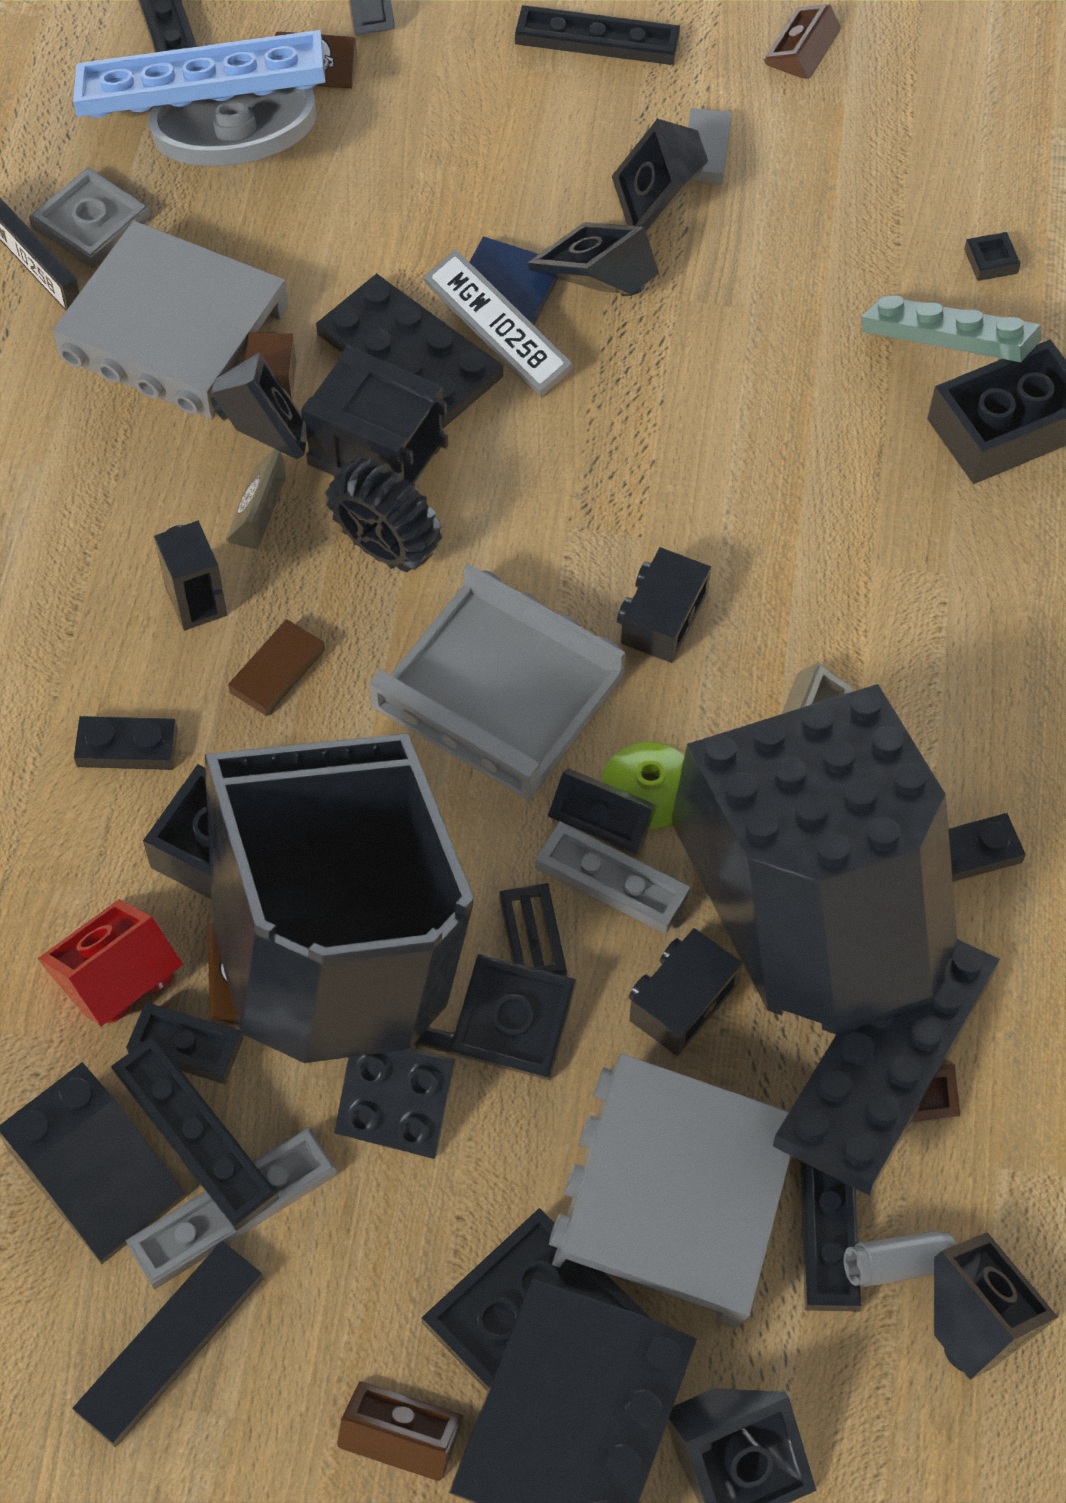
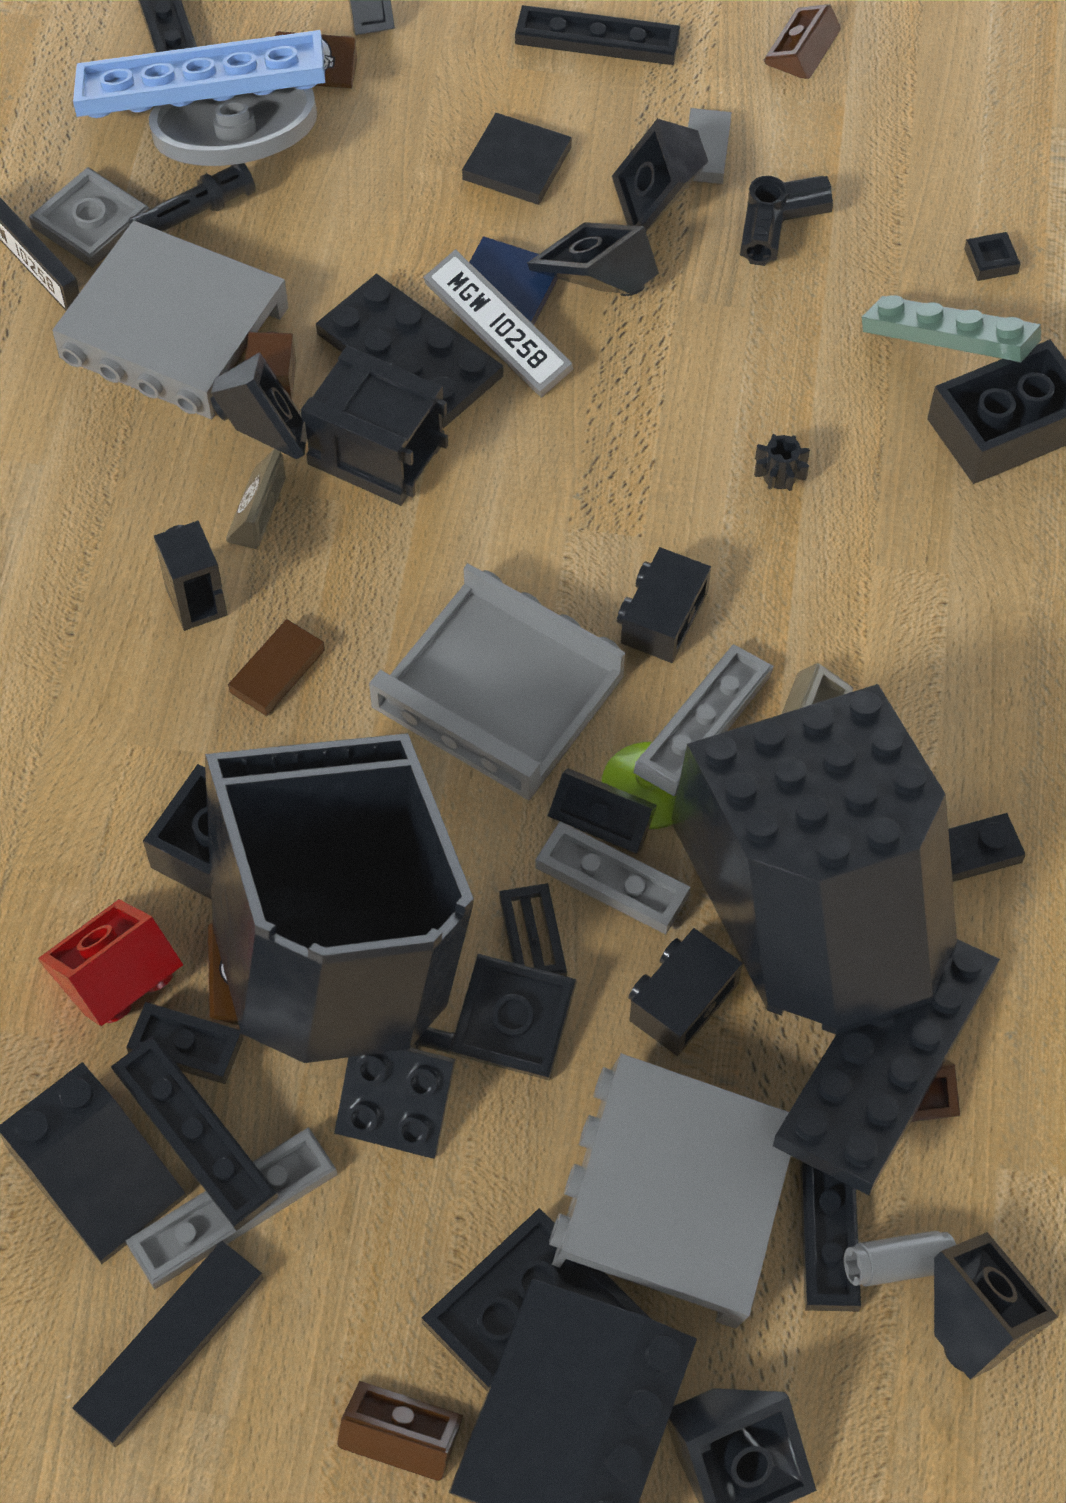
(125, 742): black plate -> none
(208, 194): none -> black pin
(384, 514): black gear -> none
(517, 158): none -> black tile
(704, 714): none -> light grey tile
(772, 203): none -> black piece
(781, 462): none -> black gear

